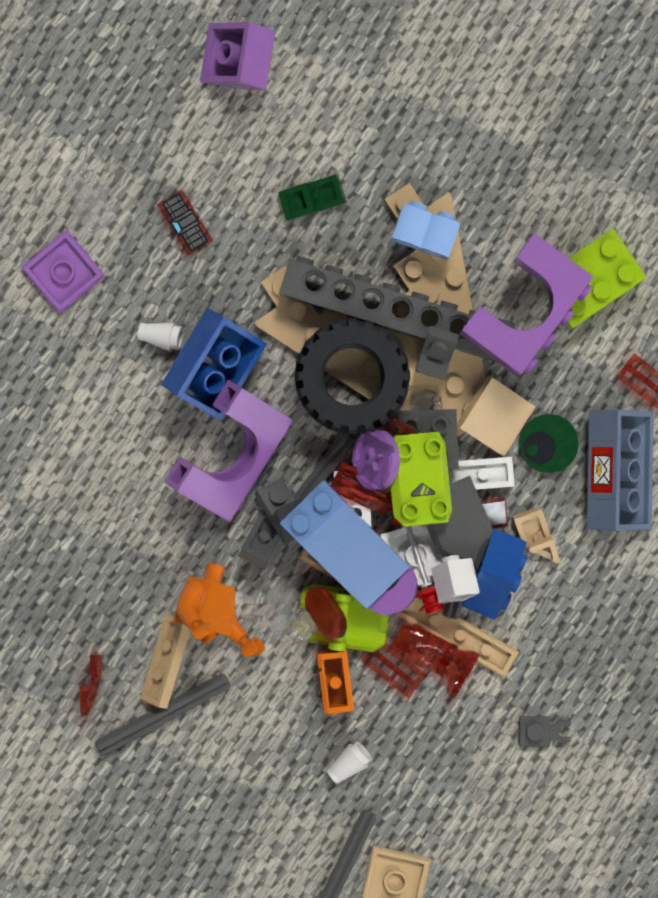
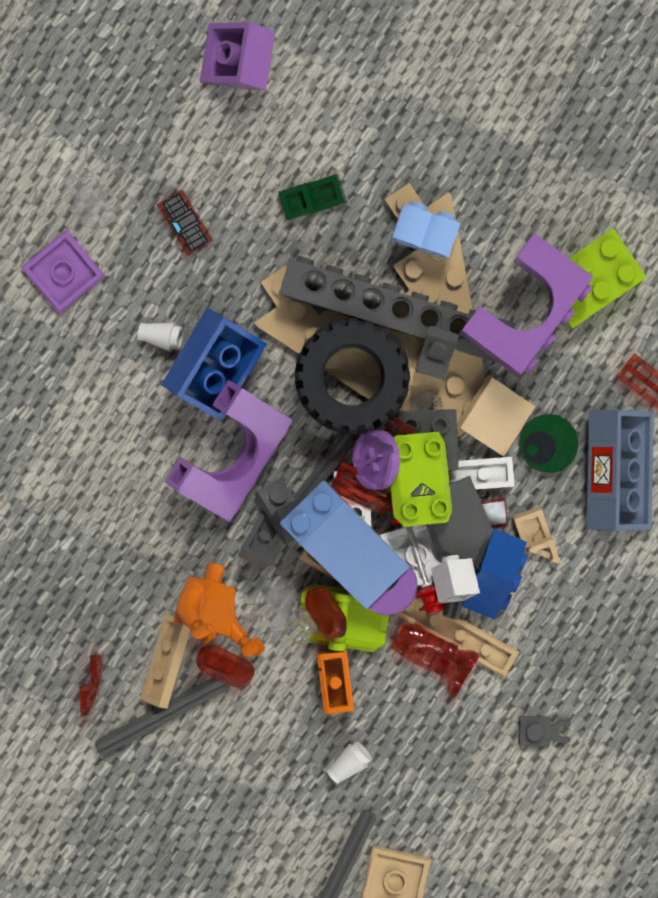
(225, 665): none -> clear red tile
(414, 683): clear red tile -> none

